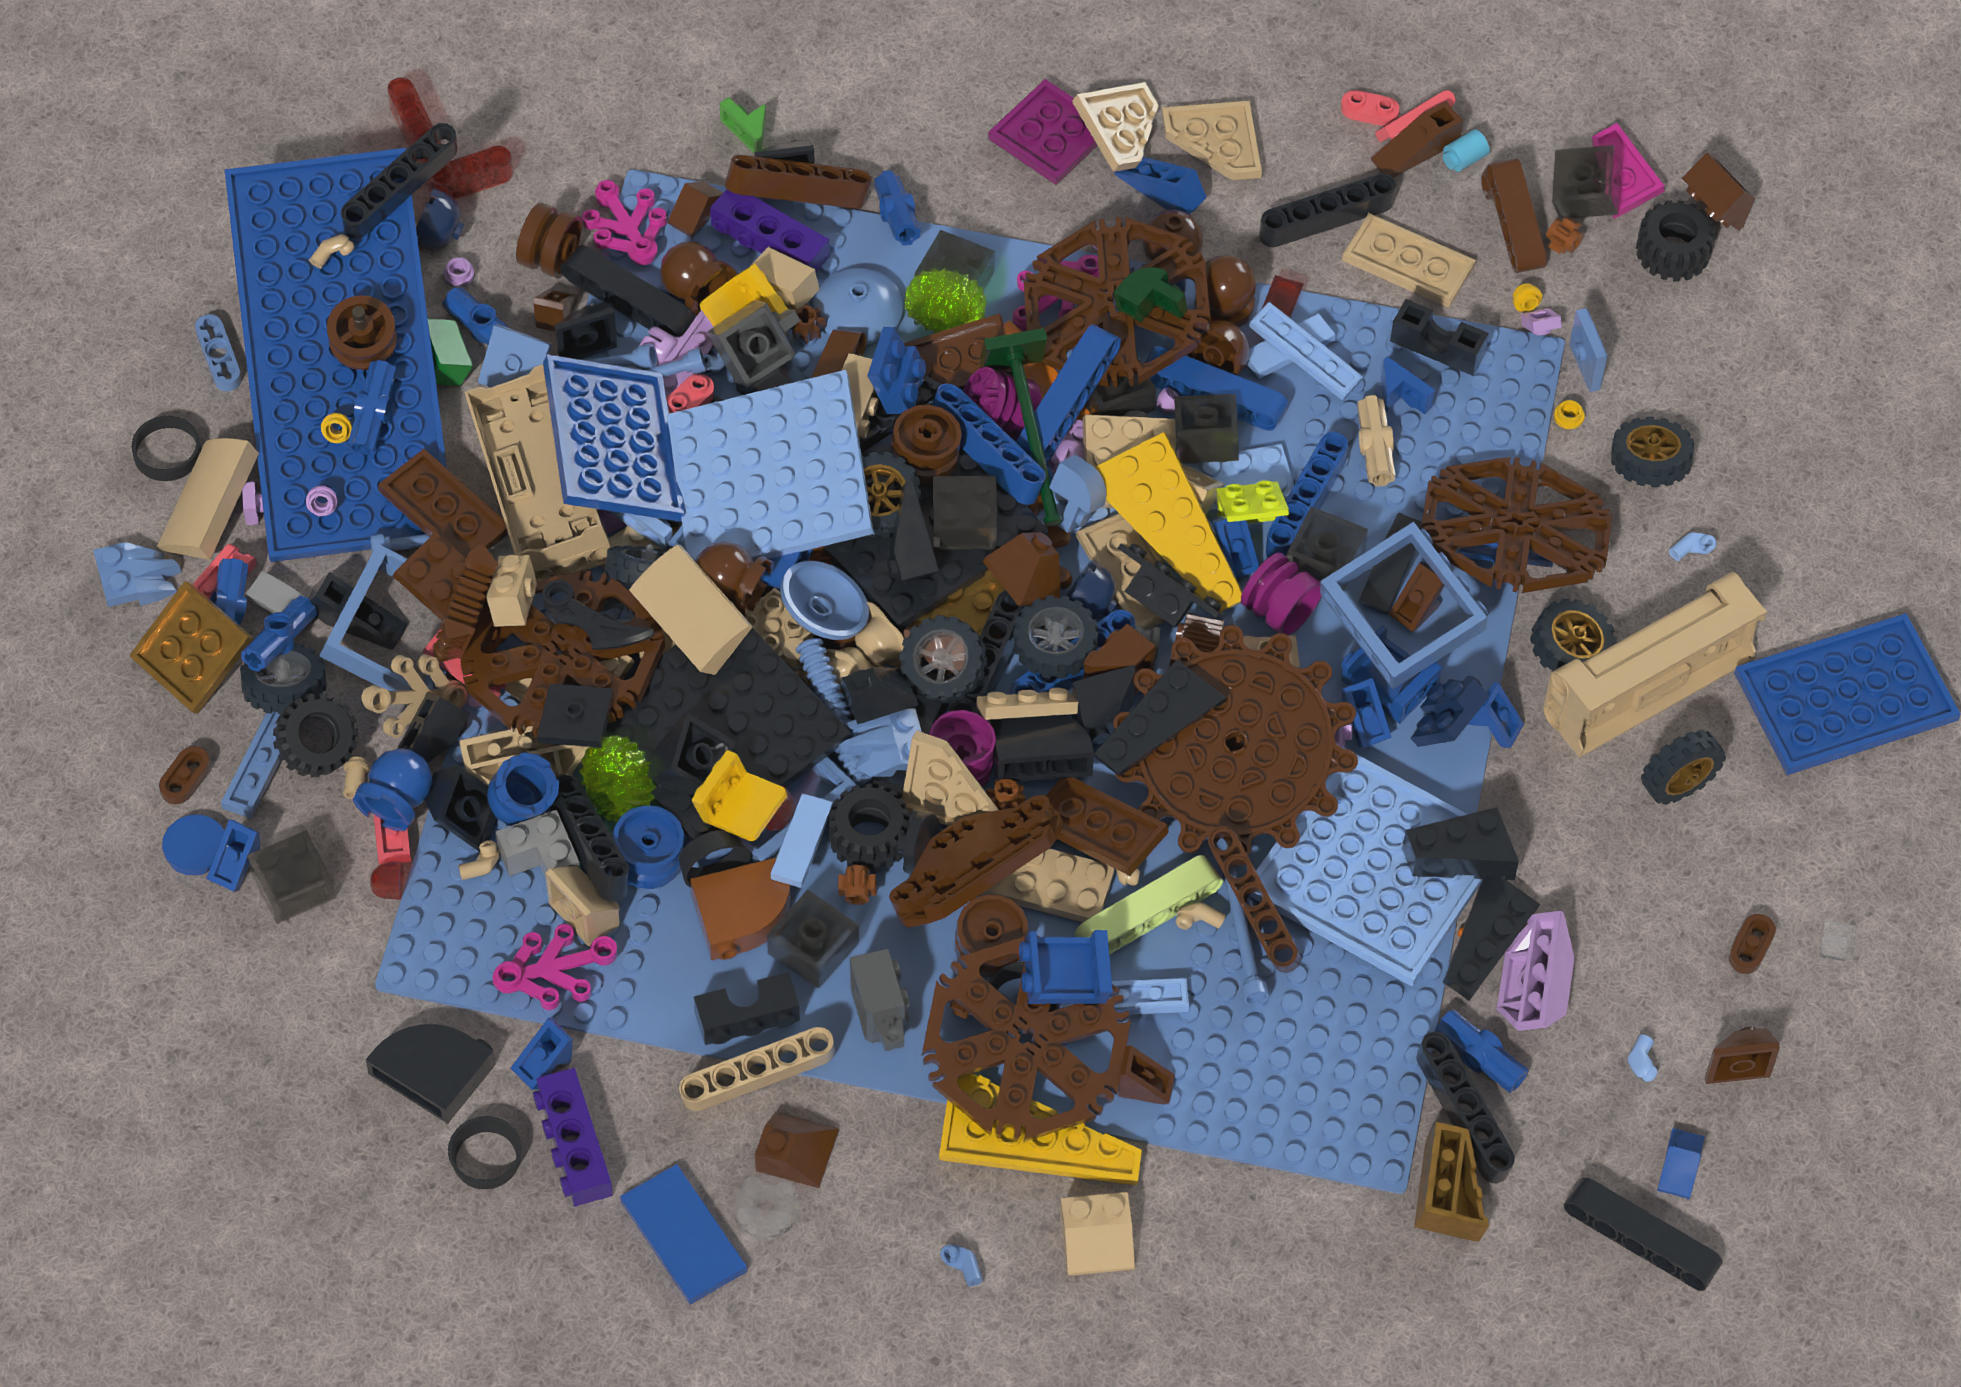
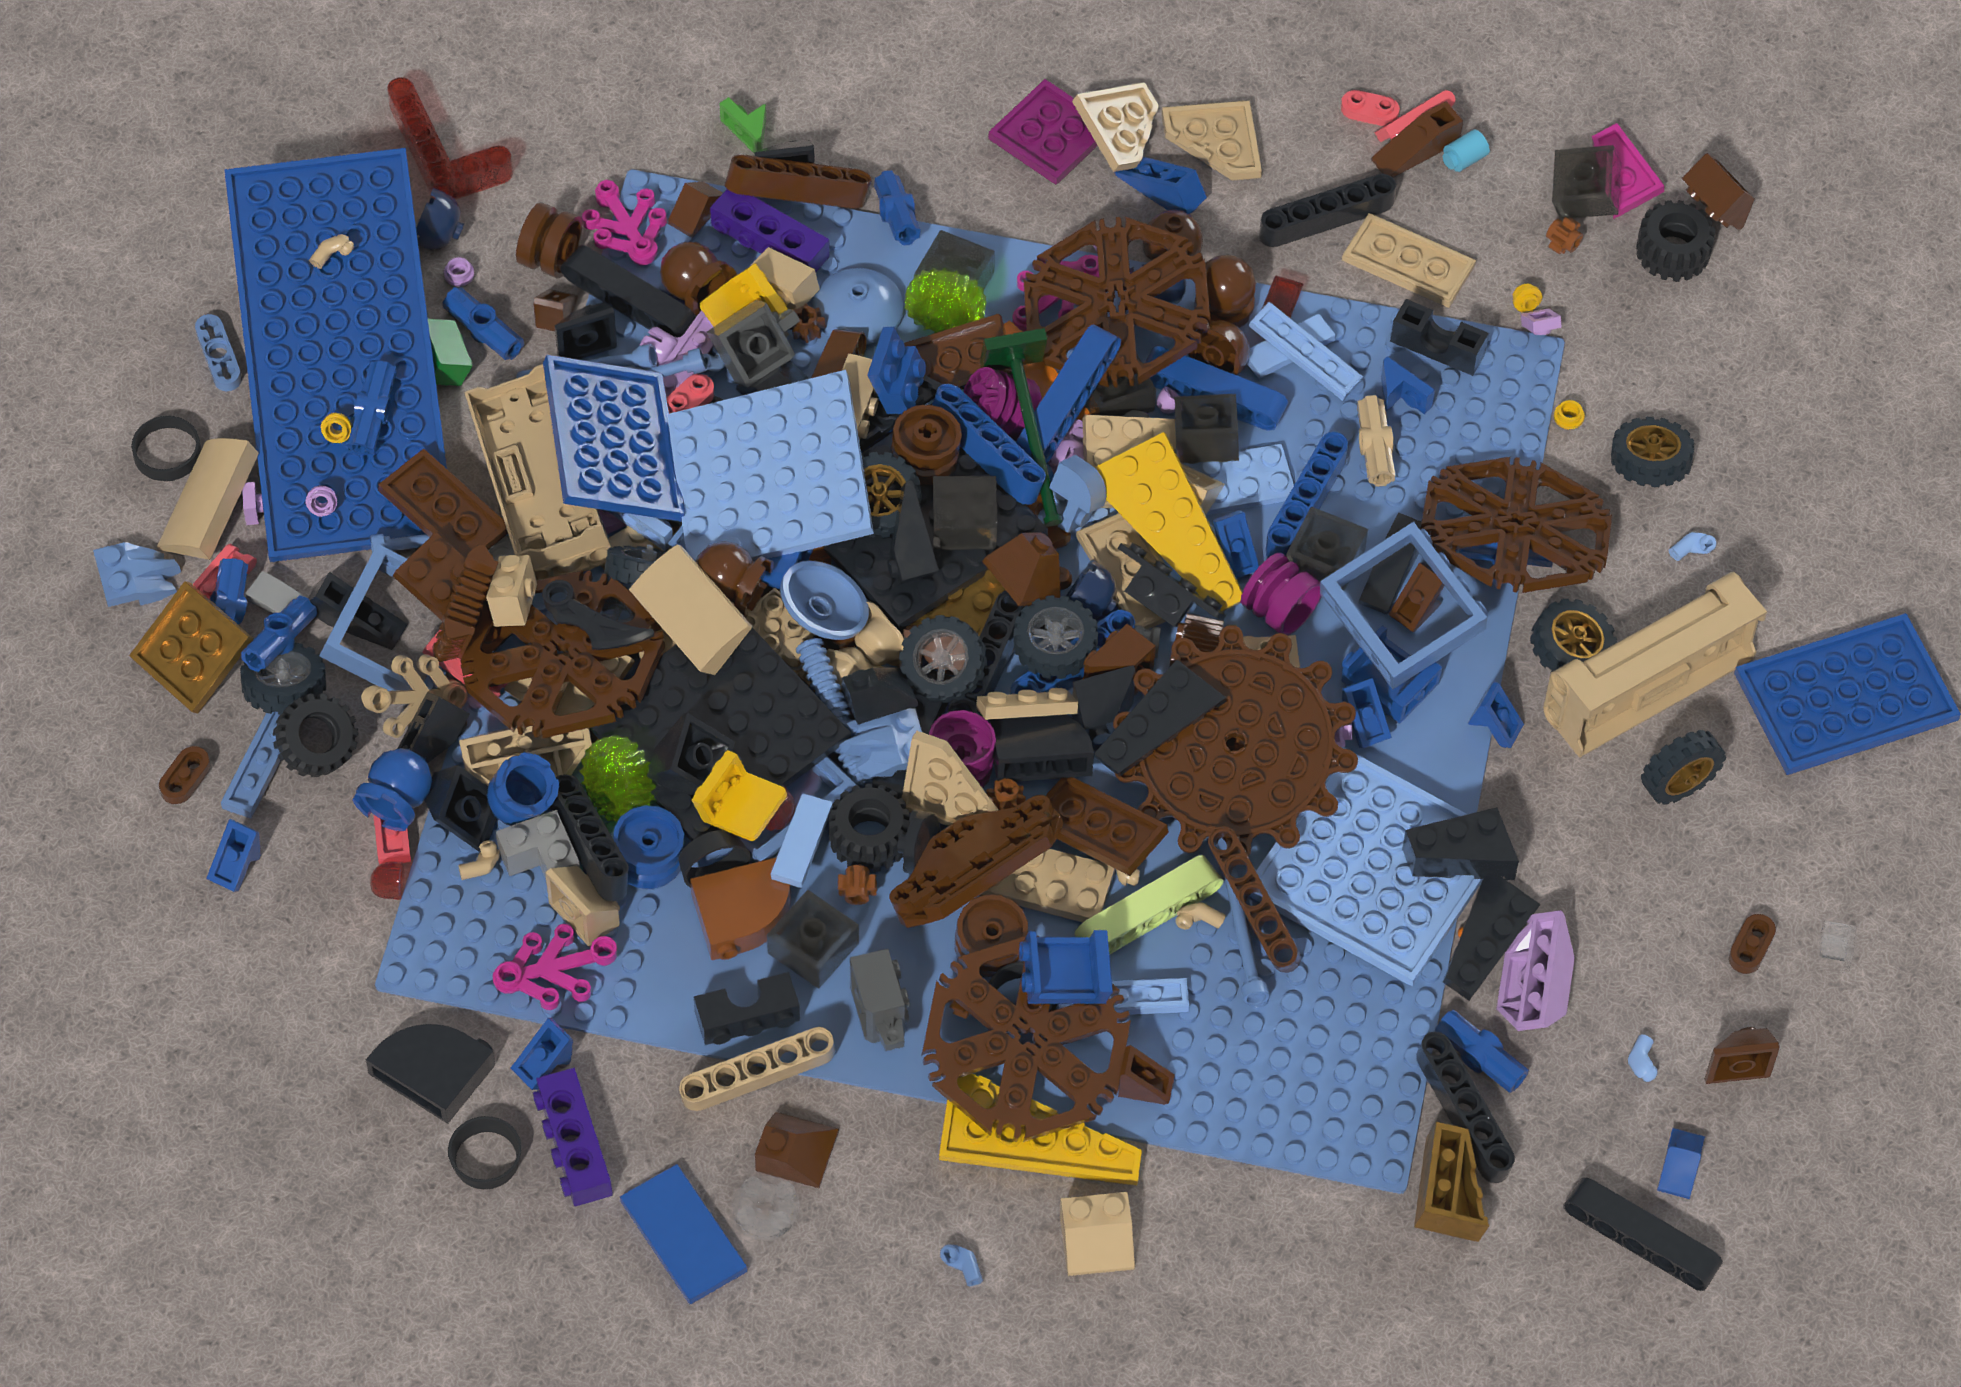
(192, 844): blue tile -> none
(291, 877): clear smoke brick -> none
(355, 775): tan pin -> none
(361, 332): reddish brown wheel -> none
(396, 193): black beam -> none
(511, 356): medium blue plate -> none
(575, 715): black plate -> none
(1147, 289): dark green brick -> none
(1251, 502): neon yellow bracket -> none
(1448, 710): dark blue plate -> none
(1508, 188): reddish brown beam -> none
(1588, 350): medium blue plate -> none

